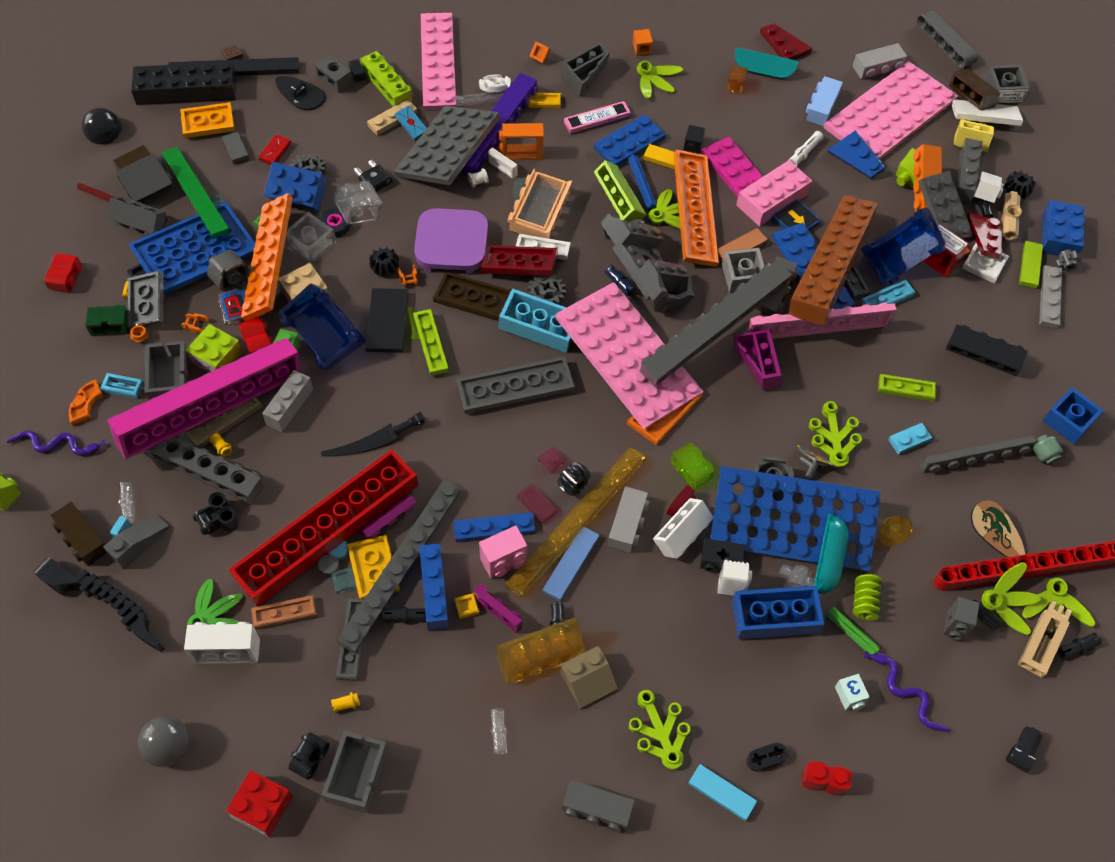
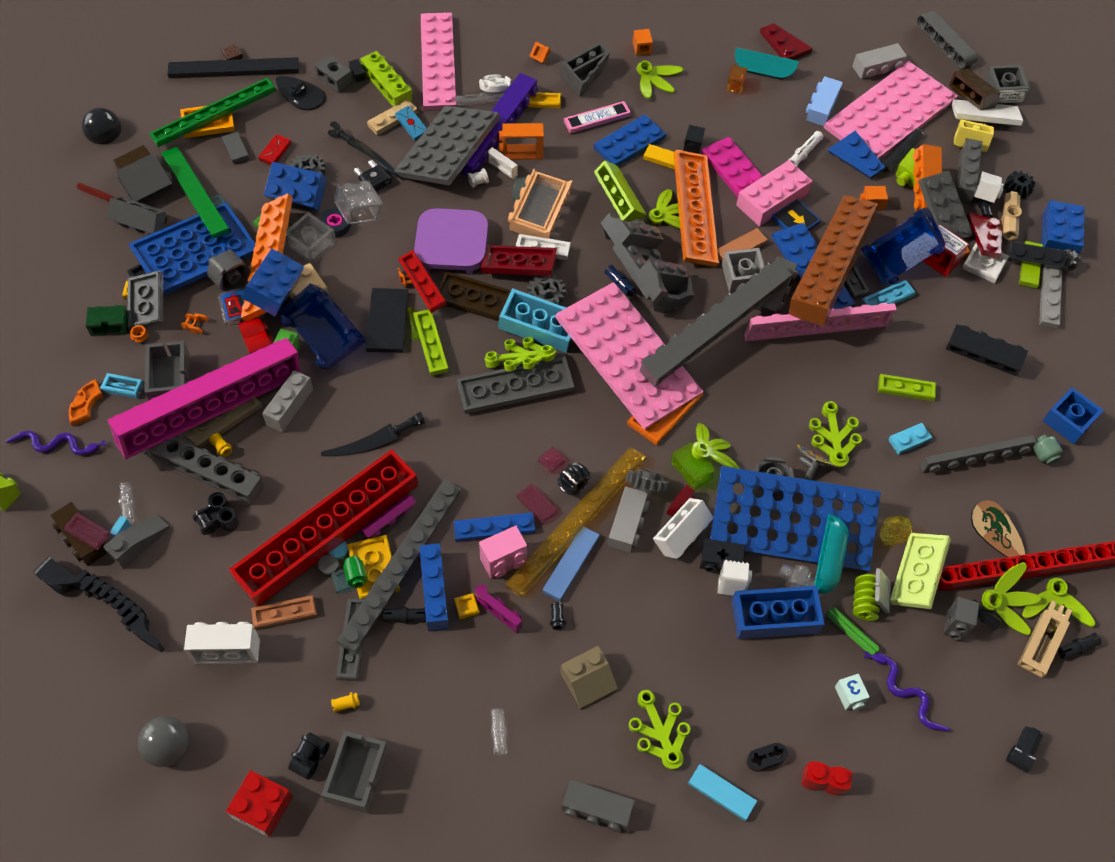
(63, 272): red brick -> none
(87, 531): none -> clear pink tile
(184, 83): black brick -> none
(210, 614): bright green plant -> none
(212, 112): none -> green tile
(213, 349): lime brick -> none
(273, 282): none -> blue brick
(355, 572): none -> green brick
(359, 145): none -> black sword
(384, 261): black gear -> none
(422, 281): none -> red tile
(521, 355): none -> lime plant
(540, 650): clear yellow slope -> none
(642, 182): blue axle -> none
(647, 480): none -> dark grey gear
(705, 448): none -> lime plant
(759, 356): magenta wedge -> none
(875, 194): none -> orange brick
(882, 591): none -> light grey piece
(902, 149): none -> black axle
(920, 570): none -> yellowish green tile
(1037, 255): none -> black plate

